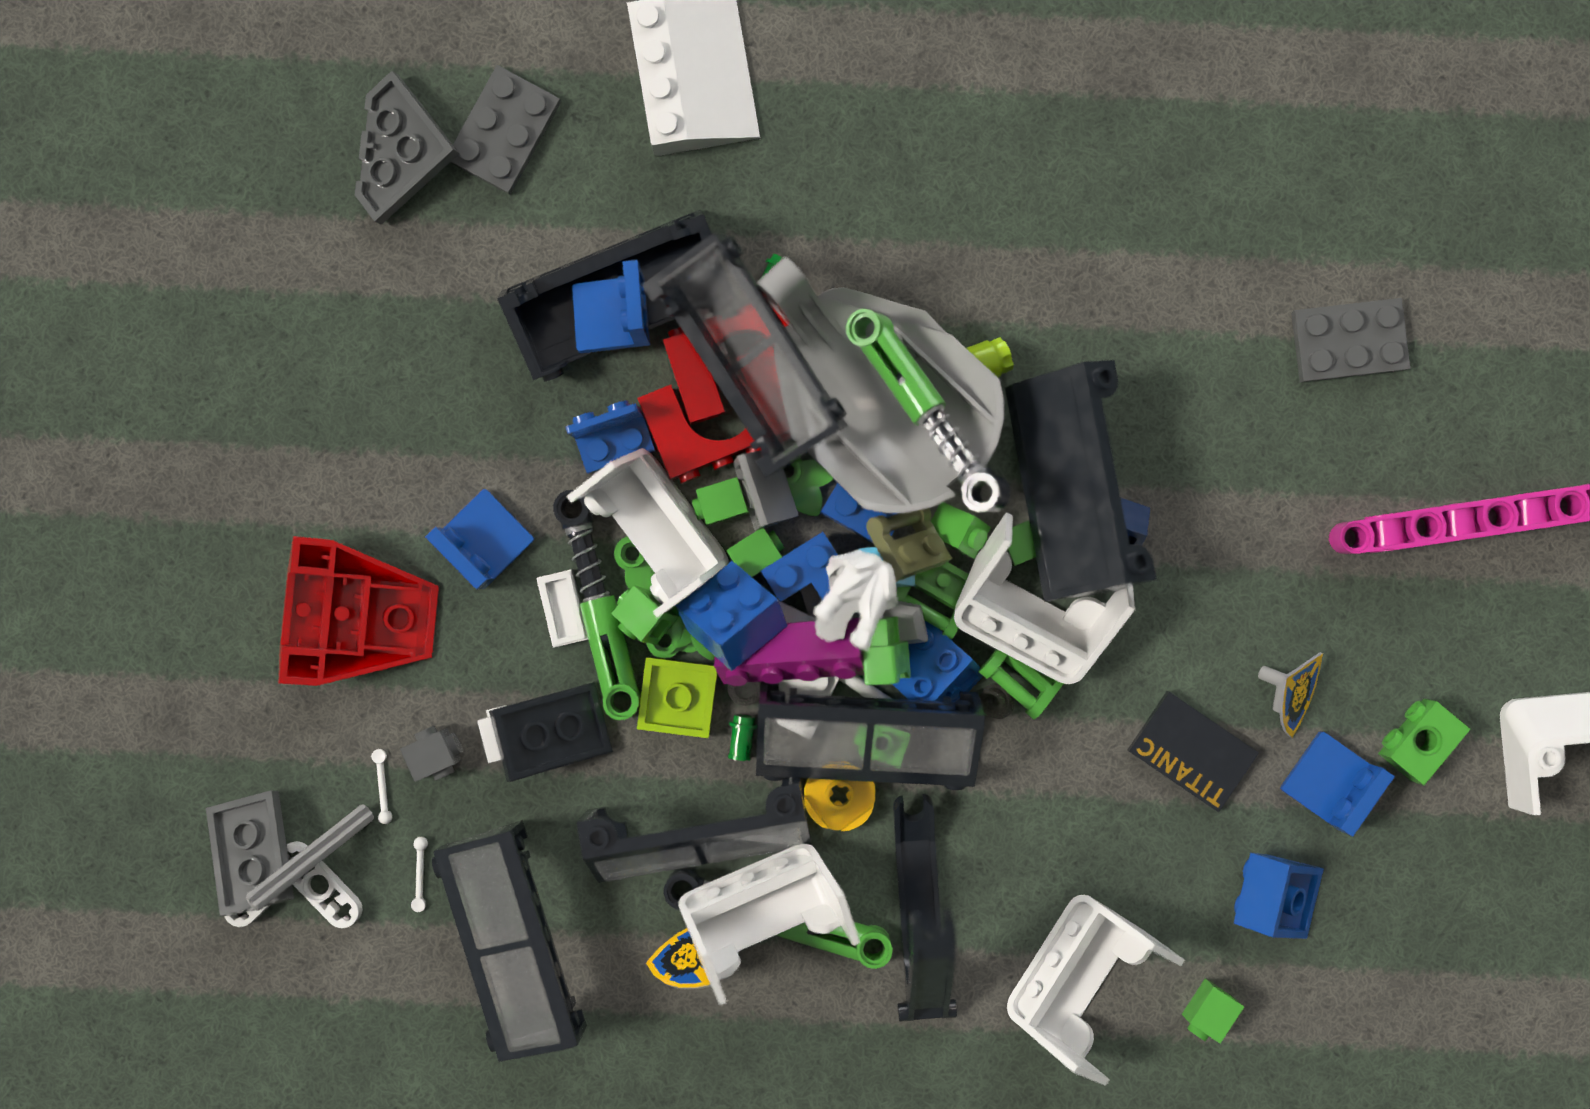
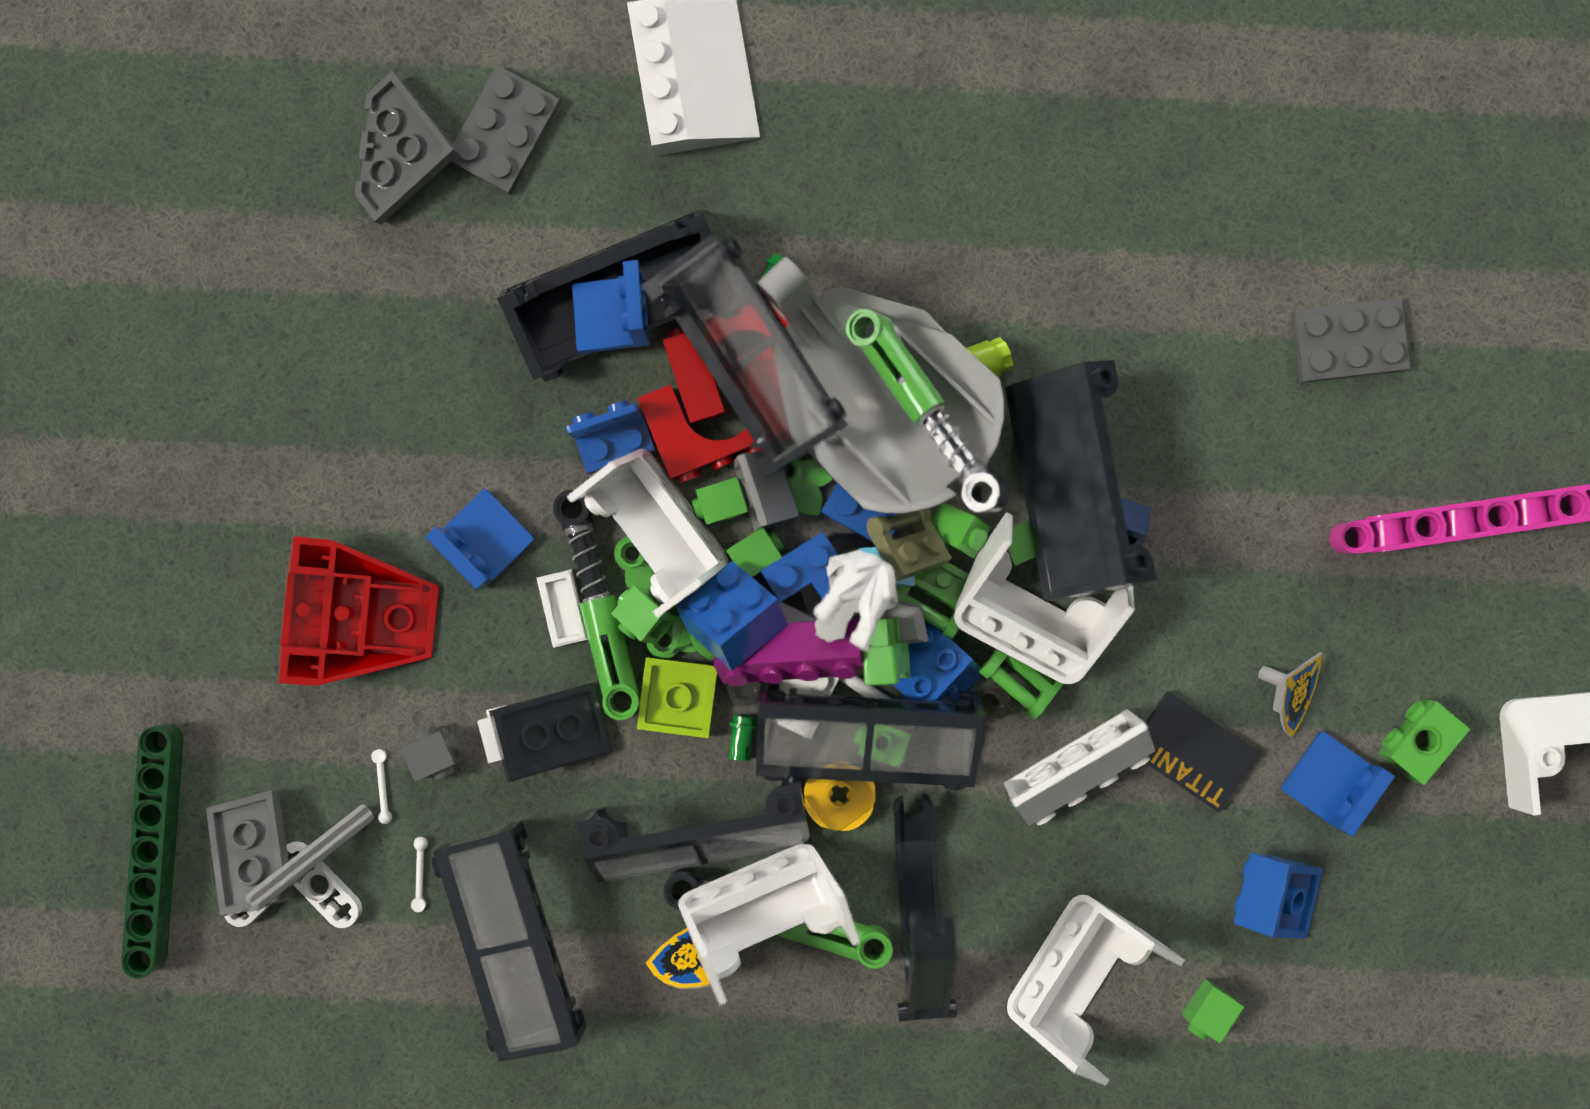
(141, 862): none -> dark green beam
(1080, 767): none -> white slope

